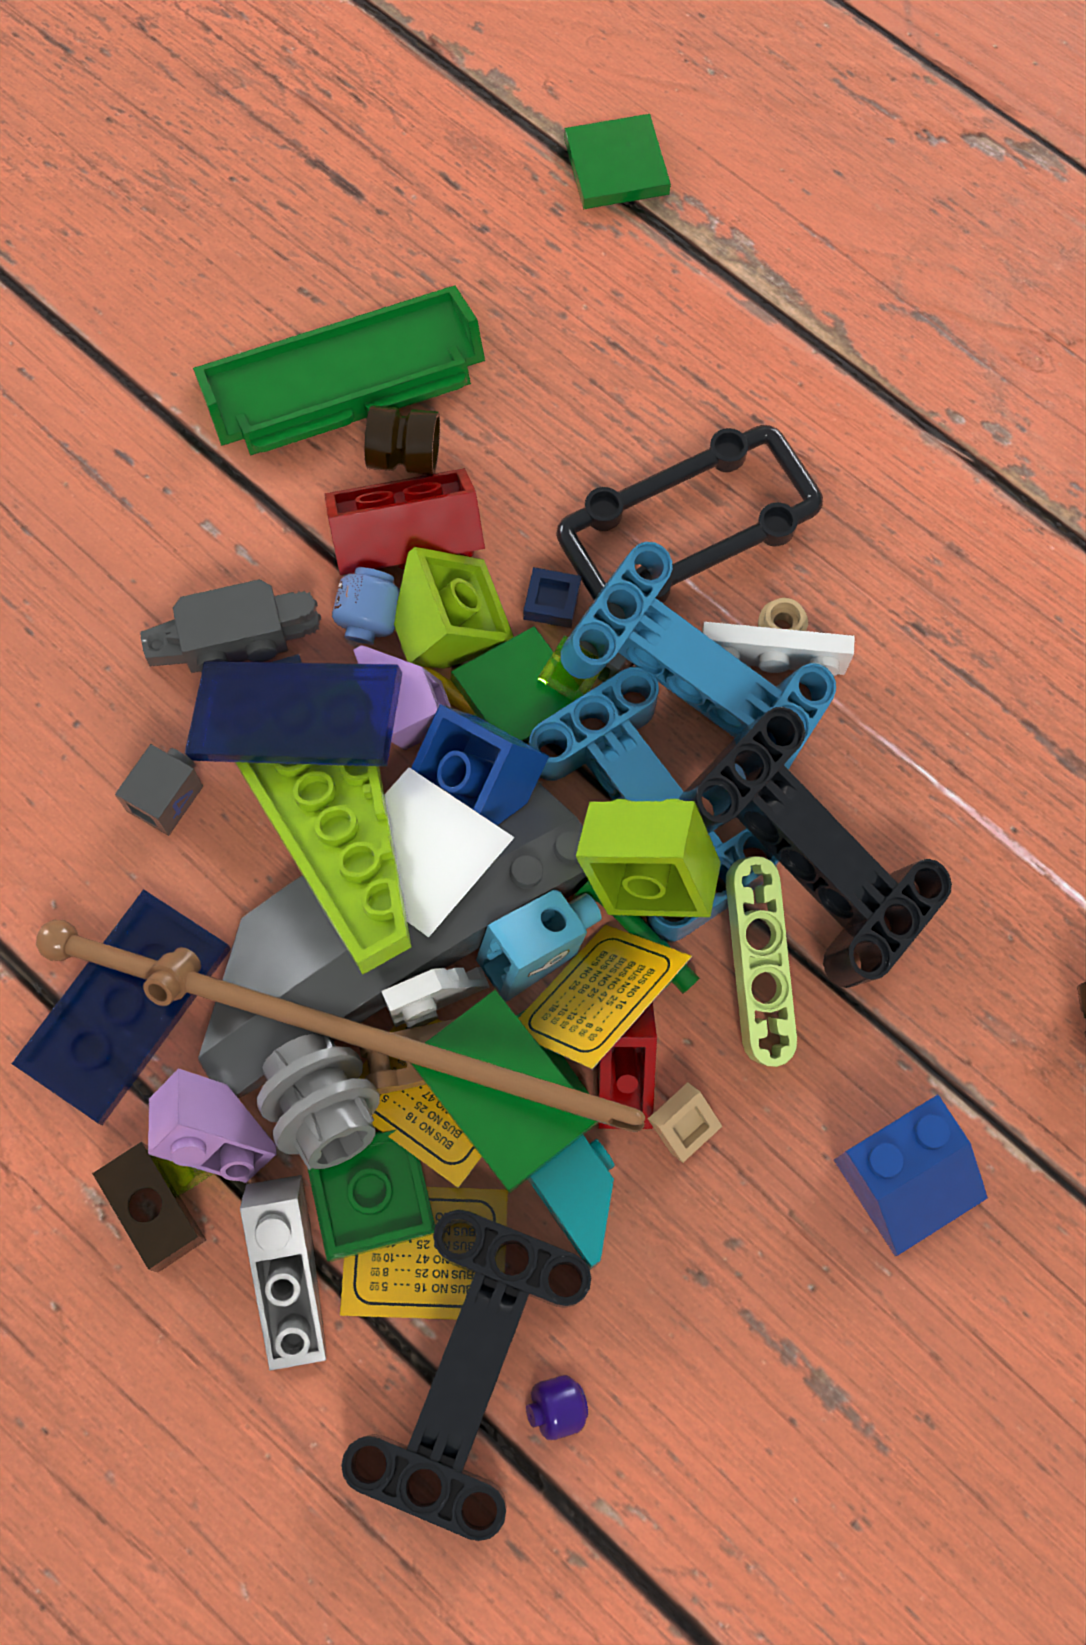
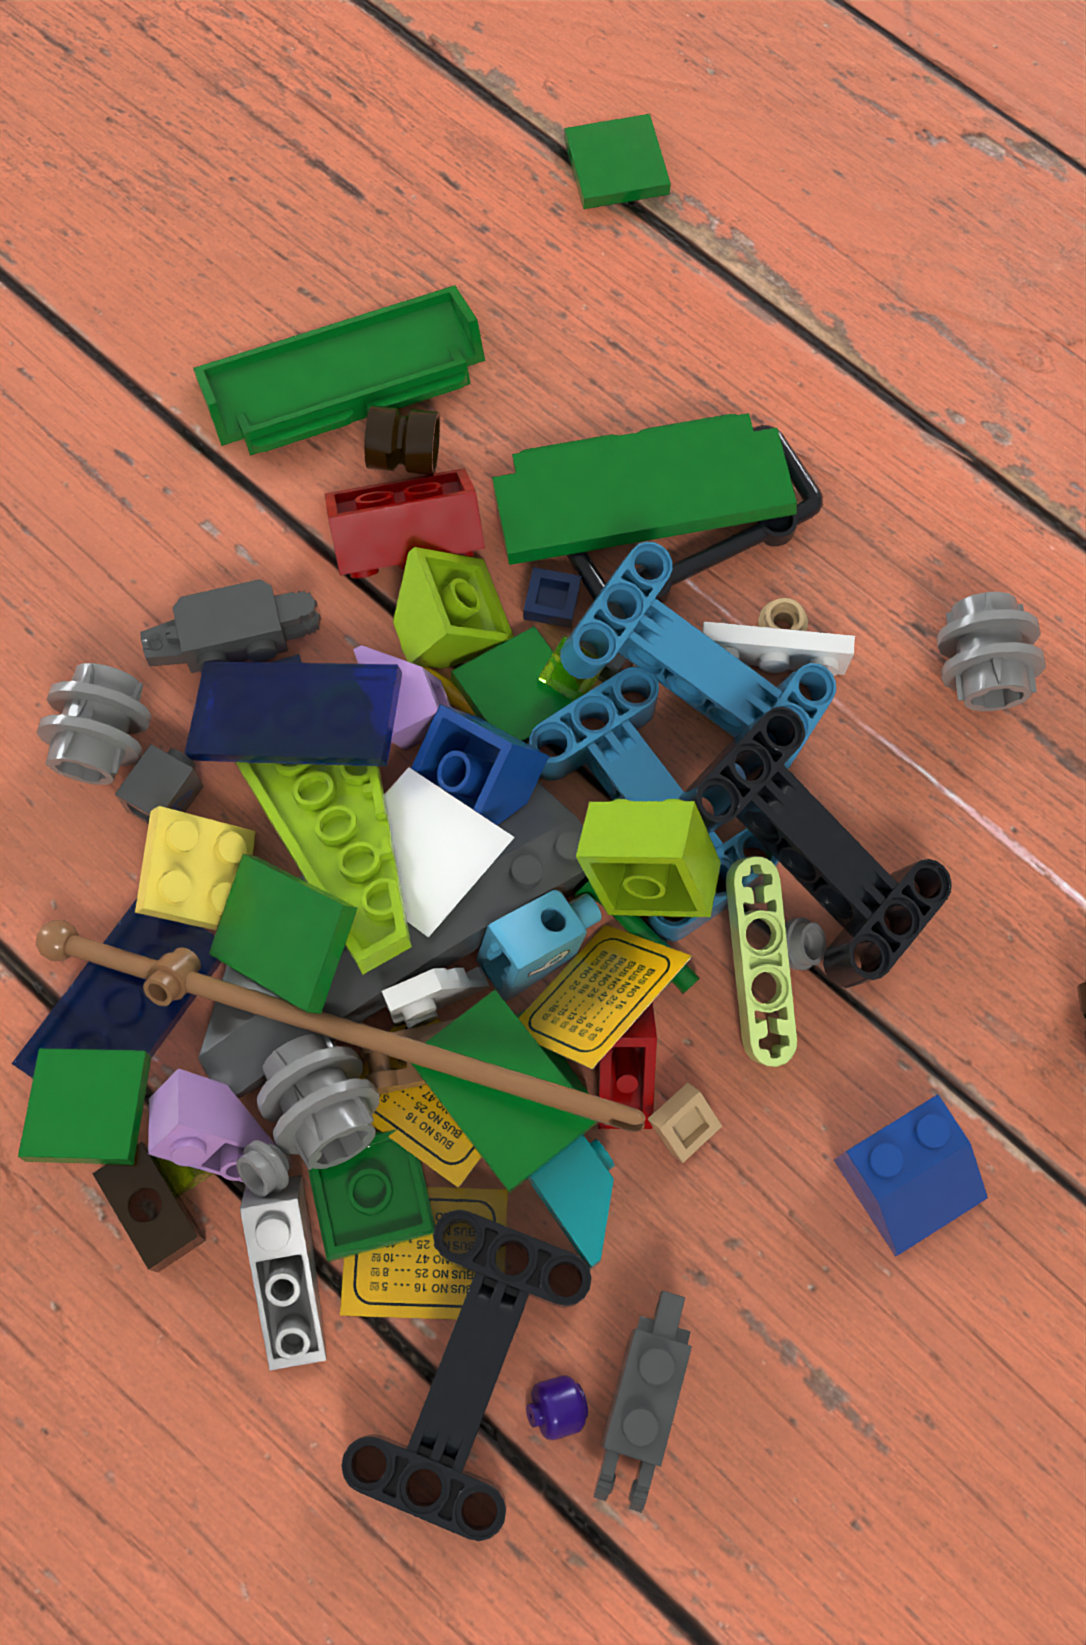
(85, 1106): none -> green tile
(96, 717): none -> light grey piece
(190, 867): none -> light yellow plate
(263, 1168): none -> light grey plate
(283, 933): none -> green tile
(366, 605): medium blue head -> none
(641, 487): none -> green slope
(645, 1398): none -> dark grey hinge
(805, 943): none -> light grey plate
(990, 651): none -> light grey piece

